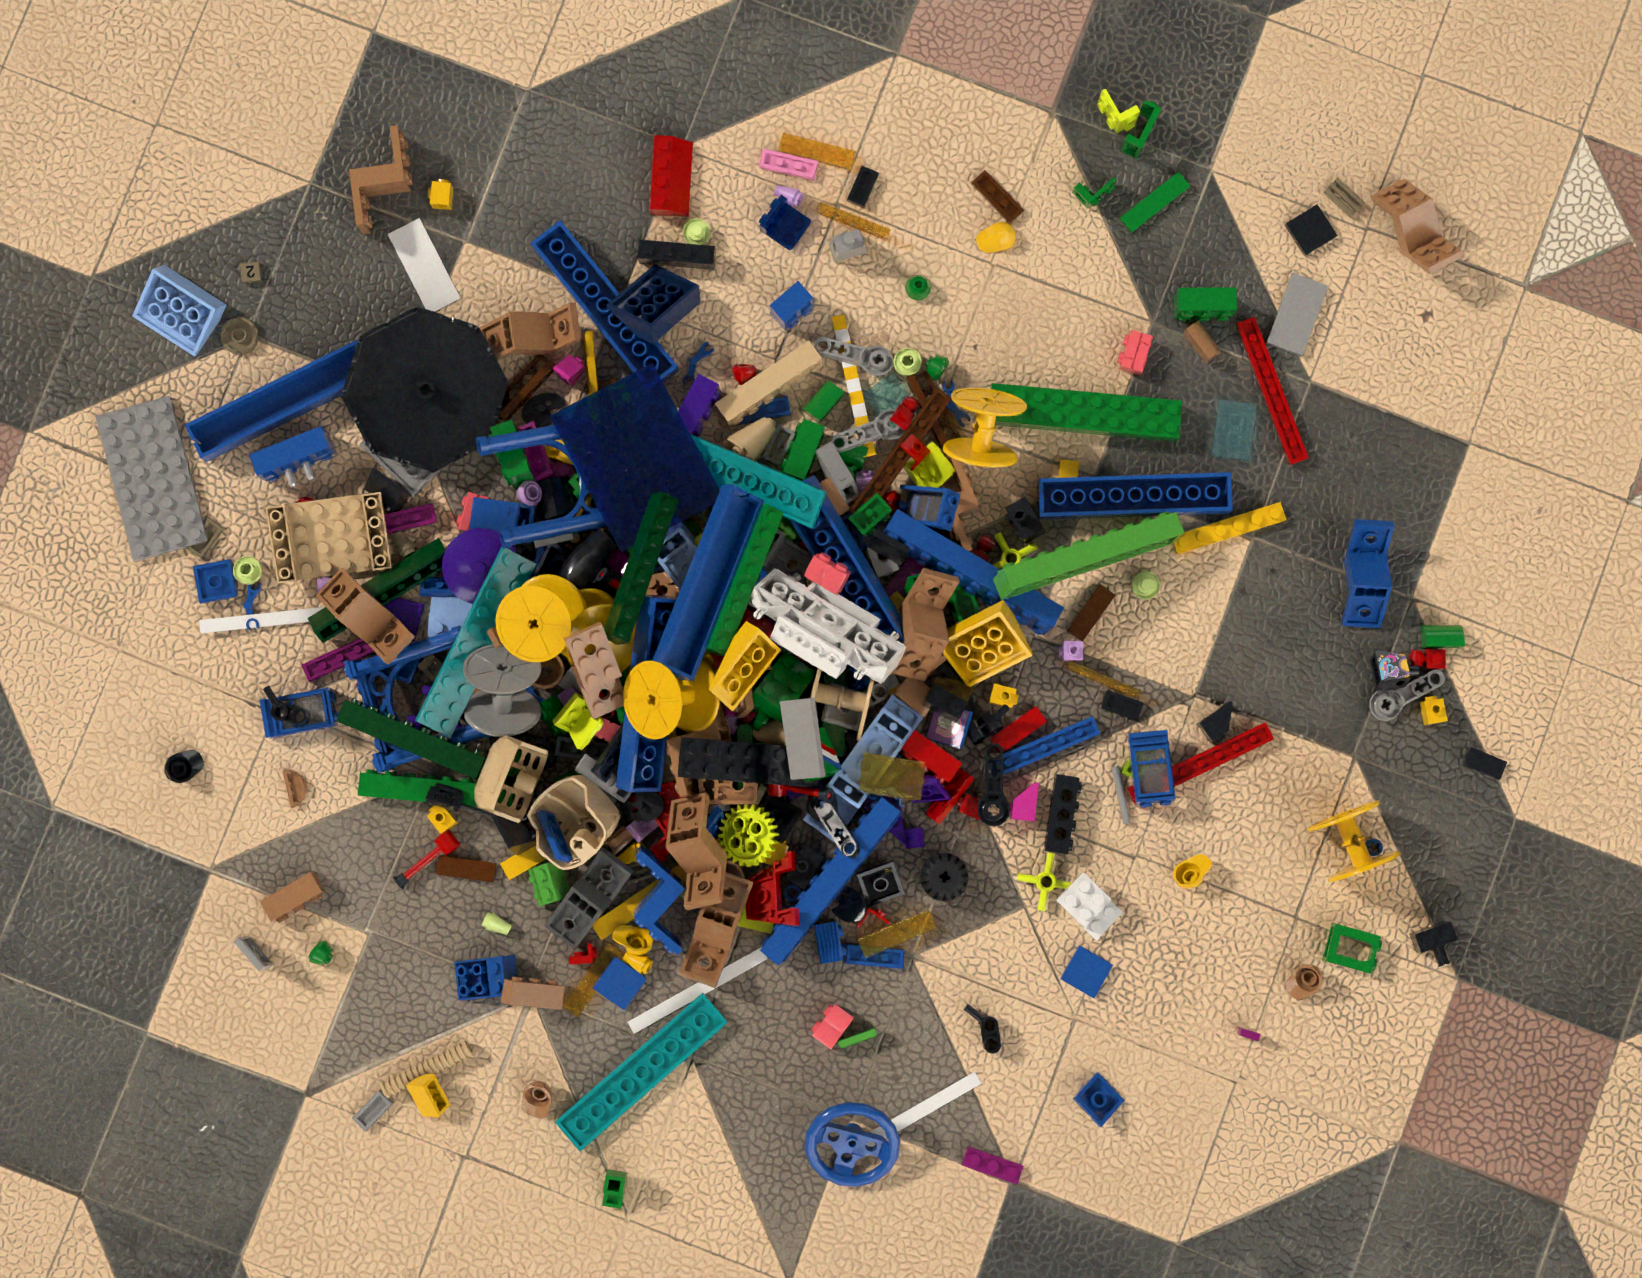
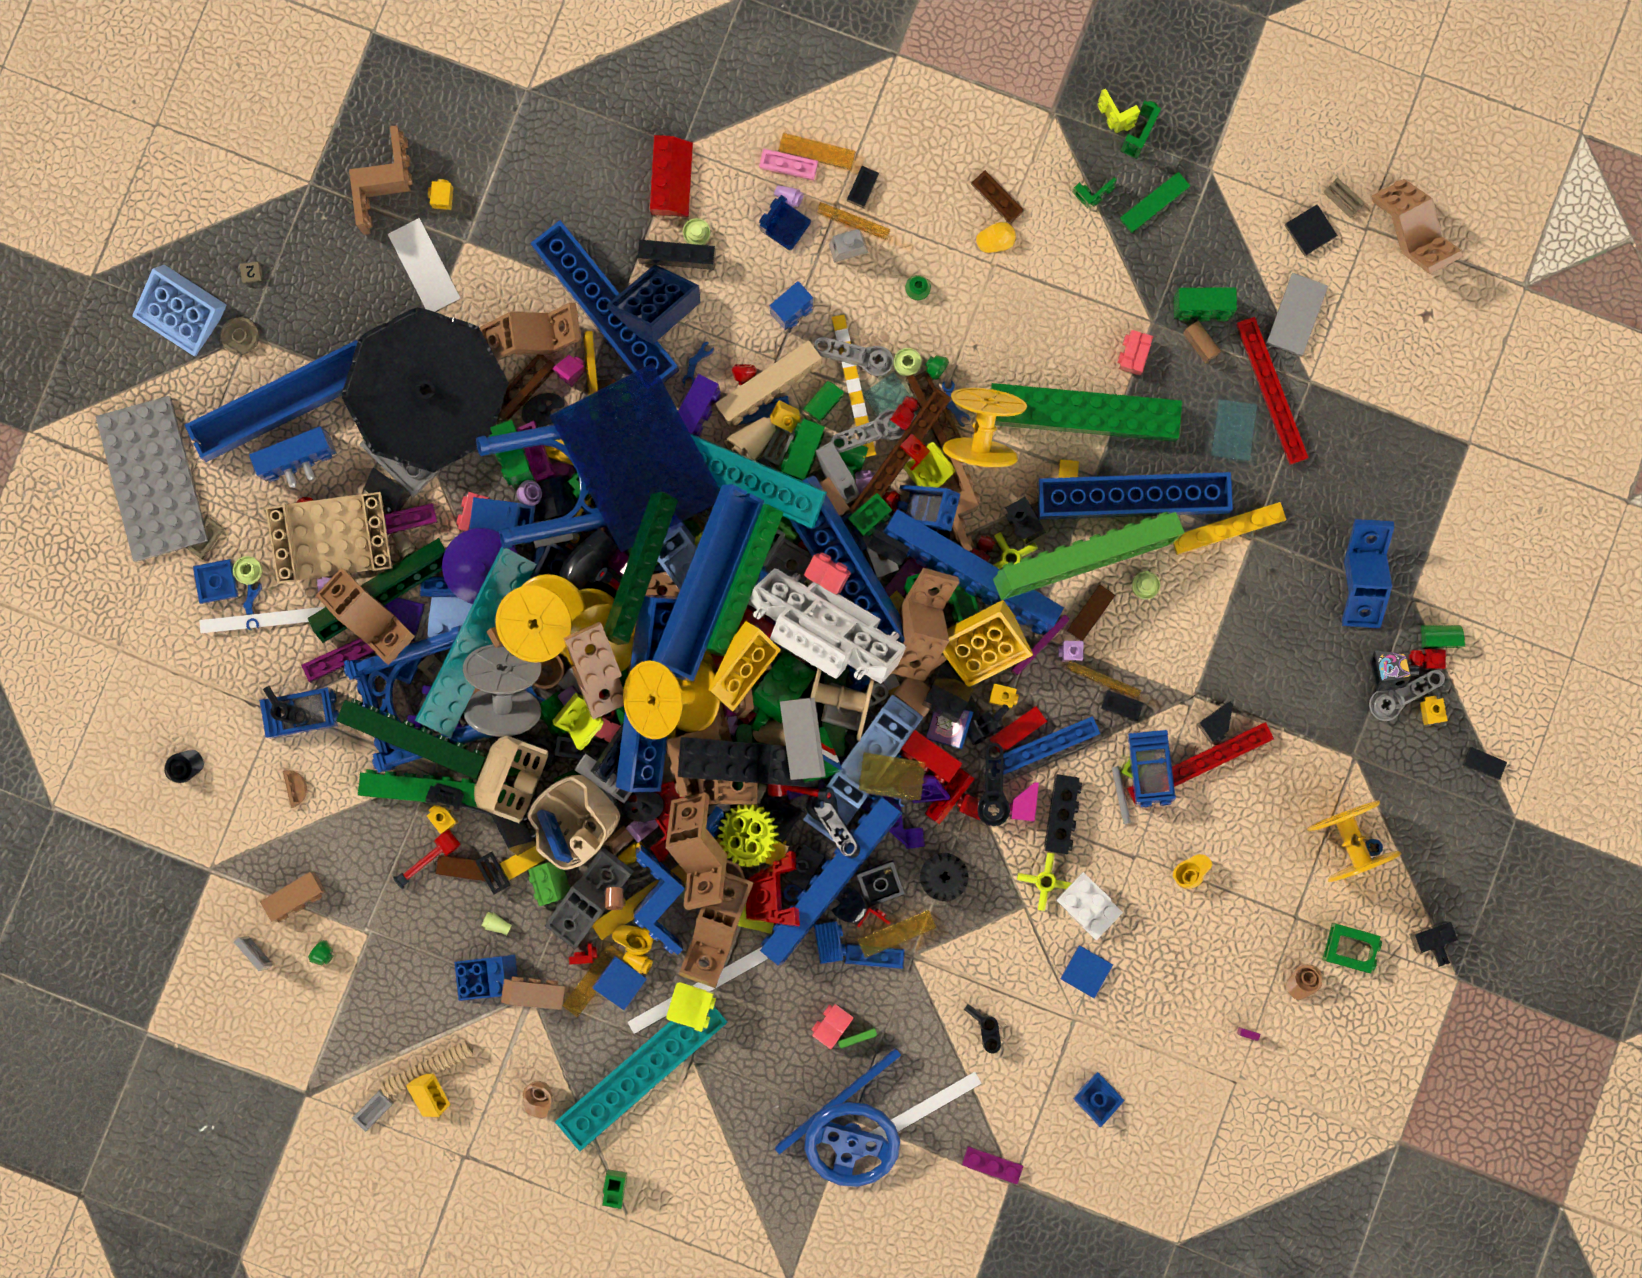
(500, 870): none -> black tile
(614, 898): none -> nougat axle
(691, 1006): none -> neon yellow bracket
(785, 416): none -> yellow brick
(840, 1098): none -> blue tile
(1041, 644): none -> magenta tile

